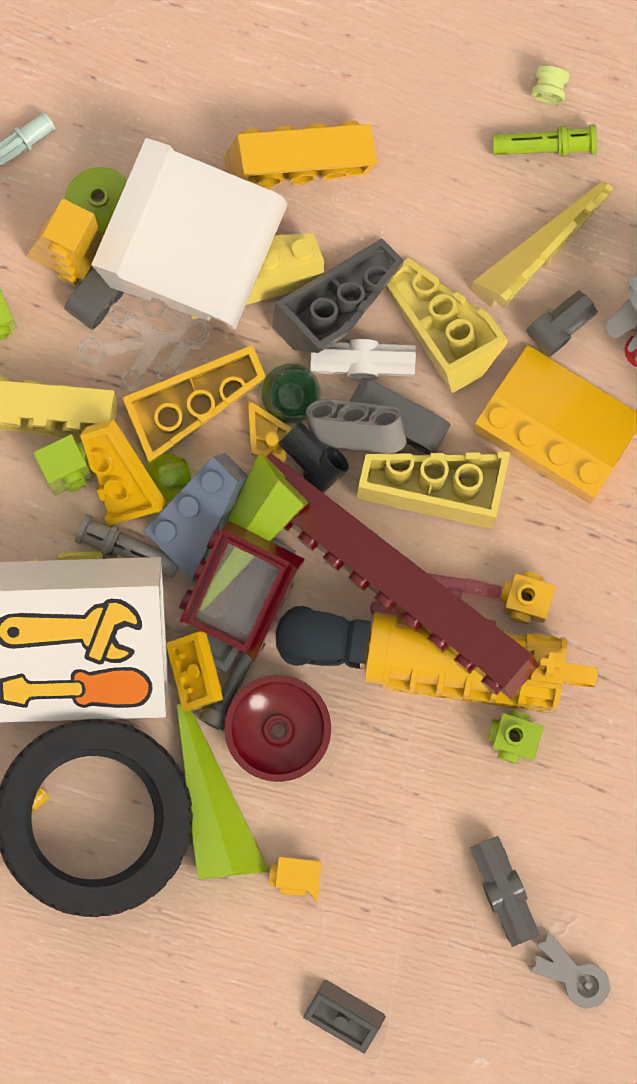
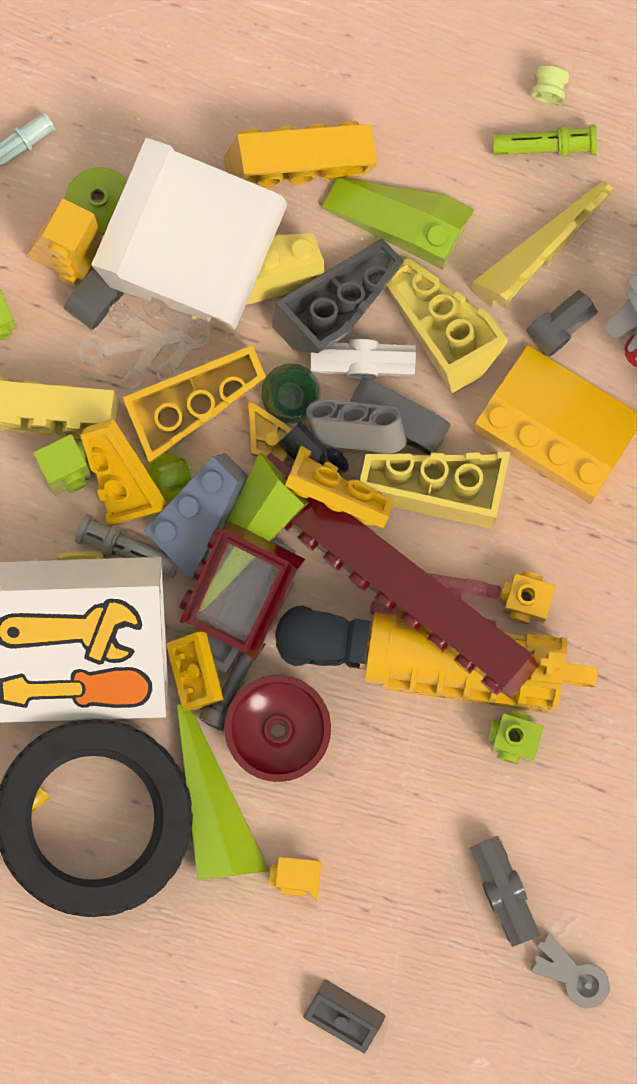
(326, 485): none -> yellow wing
(407, 218): none -> lime wedge

